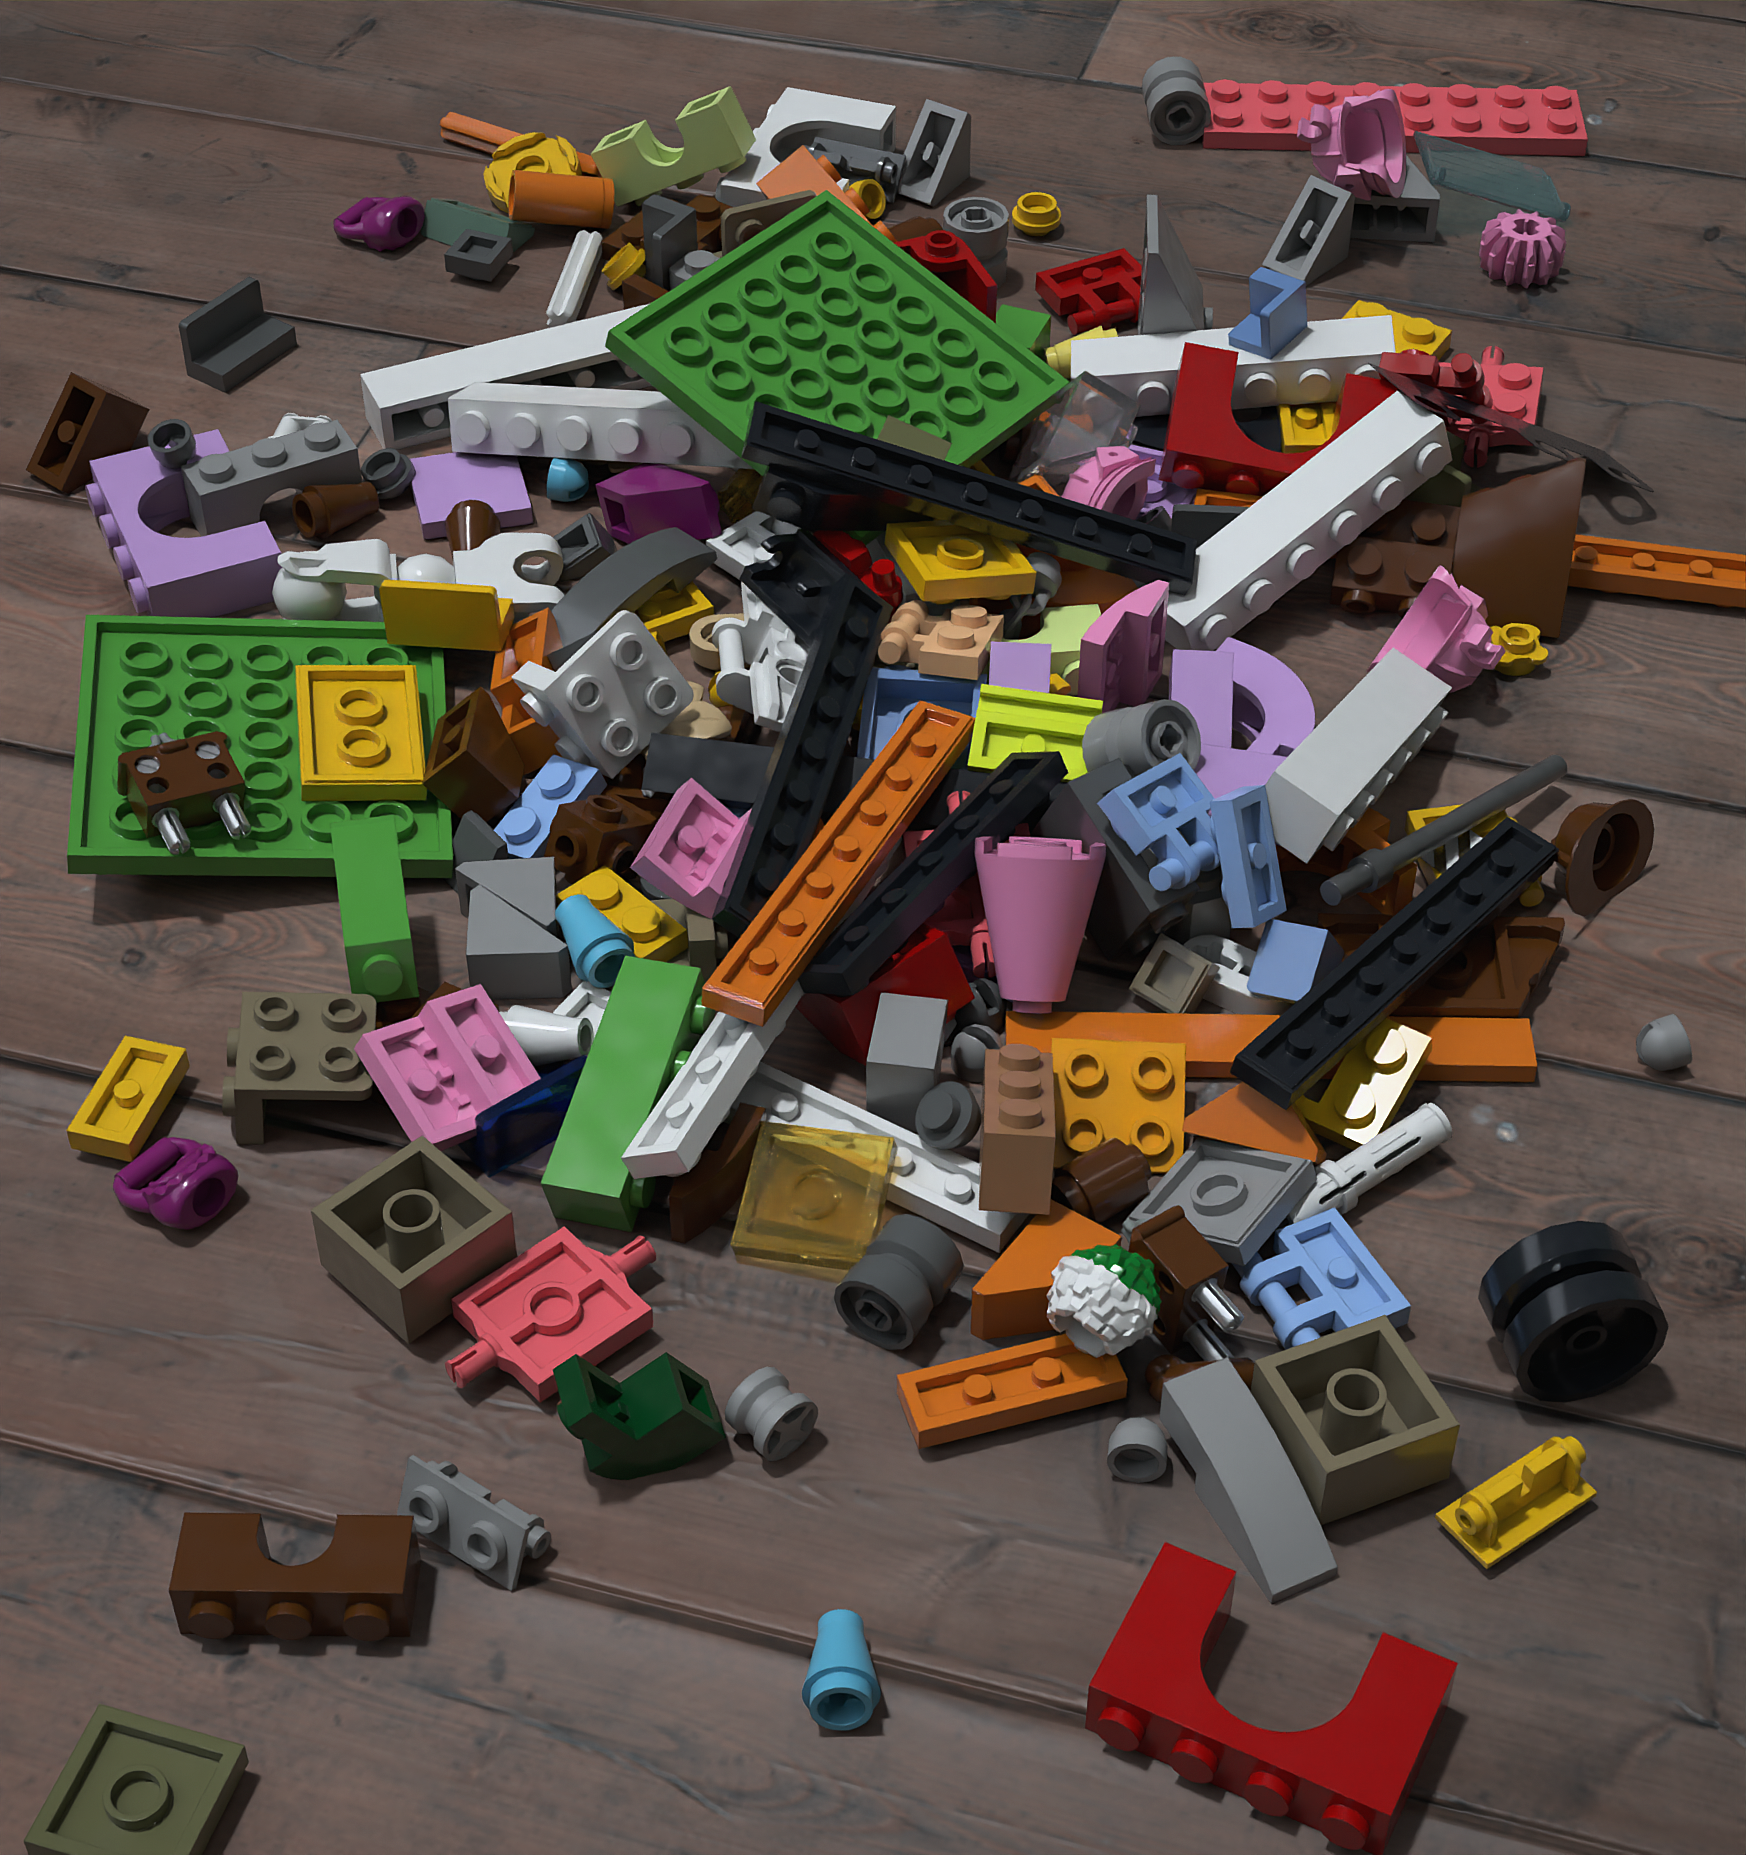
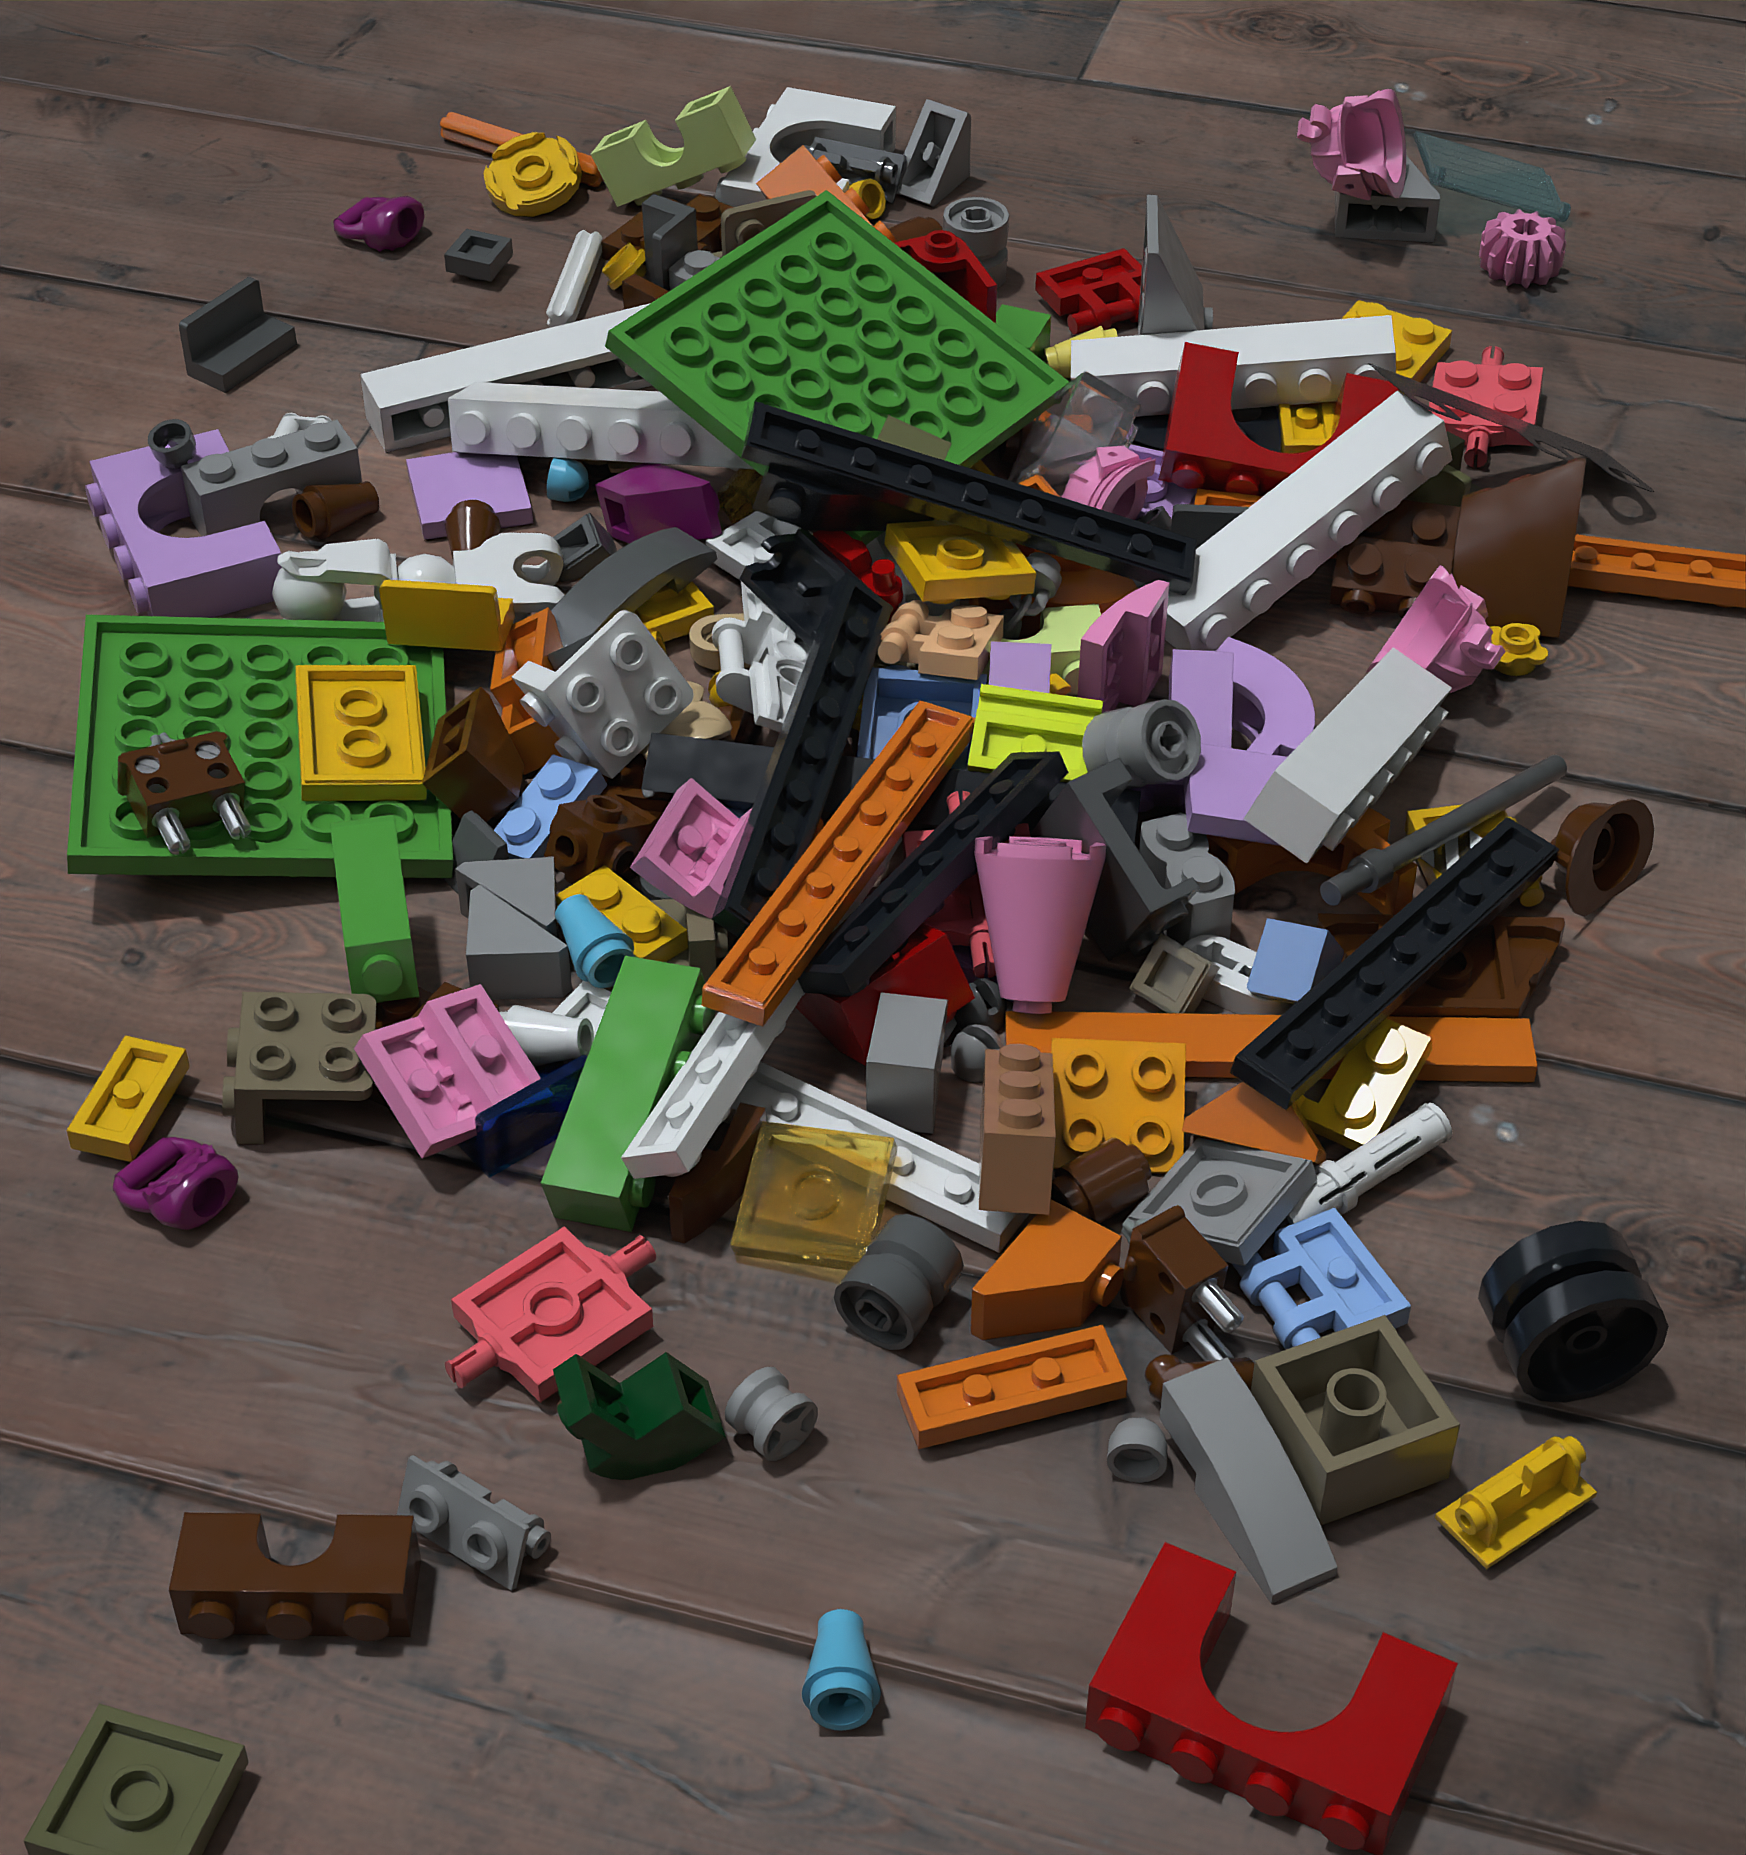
(84, 427): reddish brown slope -> none
(388, 472): dark grey plate -> none
(413, 1237): dark tan brick -> none
(450, 218): sand green slope -> none
(561, 199): orange pin -> none
(948, 1116): dark grey plate -> none
(1036, 214): yellow plate -> none
(1103, 1299): white piece -> none
(1153, 811): light blue plate -> none
(1176, 100): light grey wheel -> none
(1247, 856): light blue plate -> none
(1275, 314): medium blue panel -> none
(1314, 233): light grey slope -> none
(1462, 379): red plate -> none
(1486, 119): coral plate -> none
(1664, 1044): light grey hinge -> none

